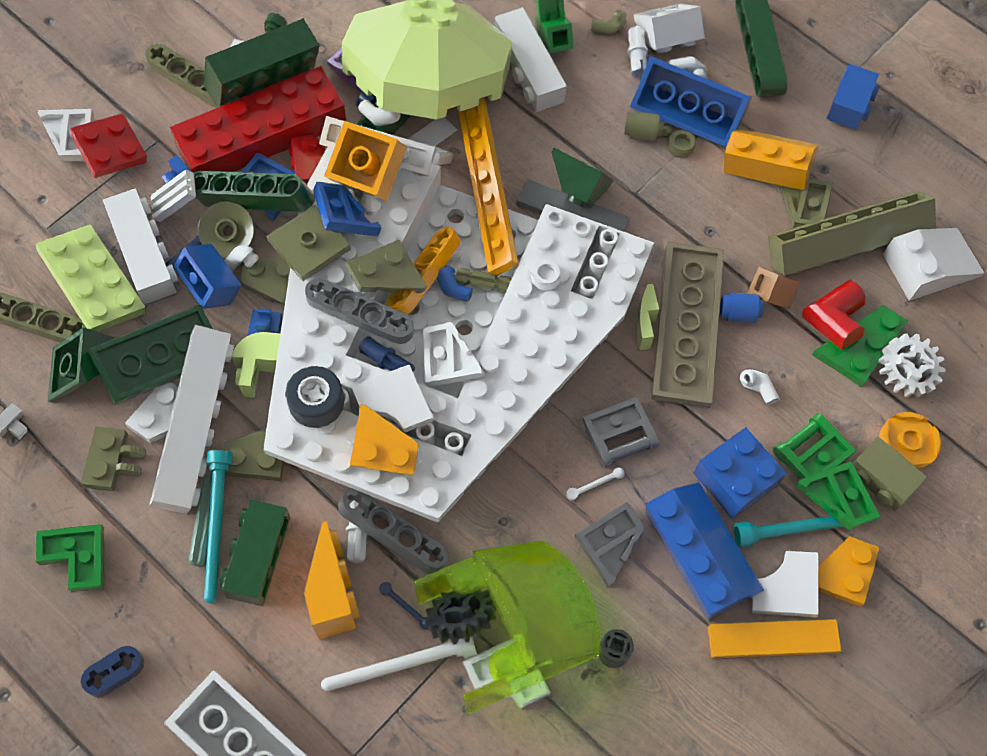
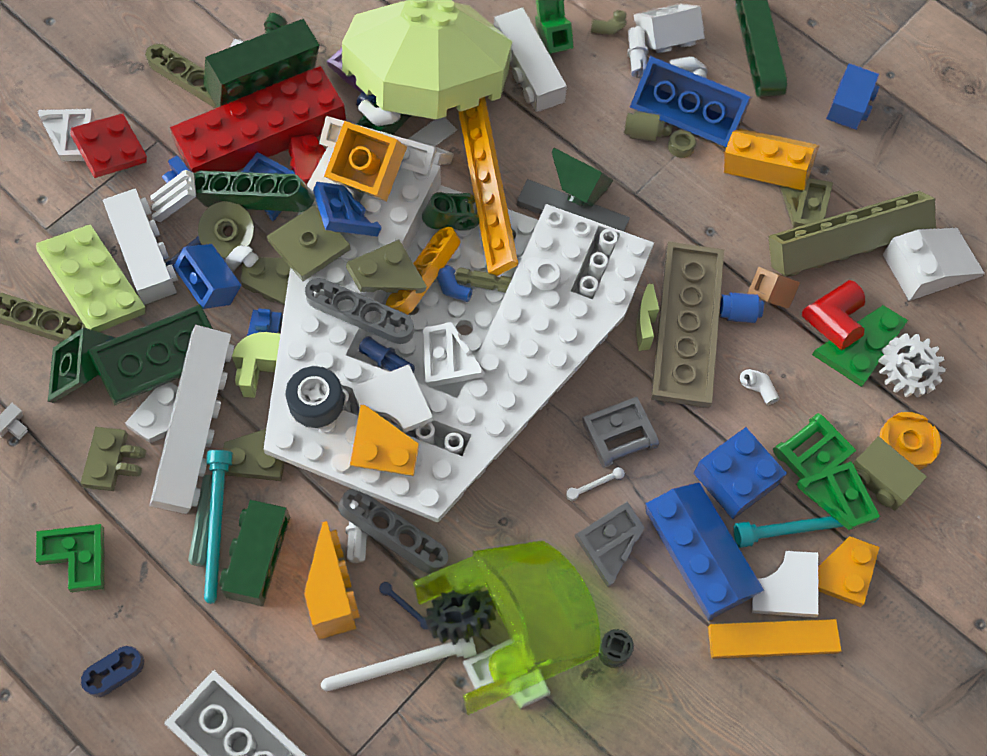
(450, 211): none -> dark green piece

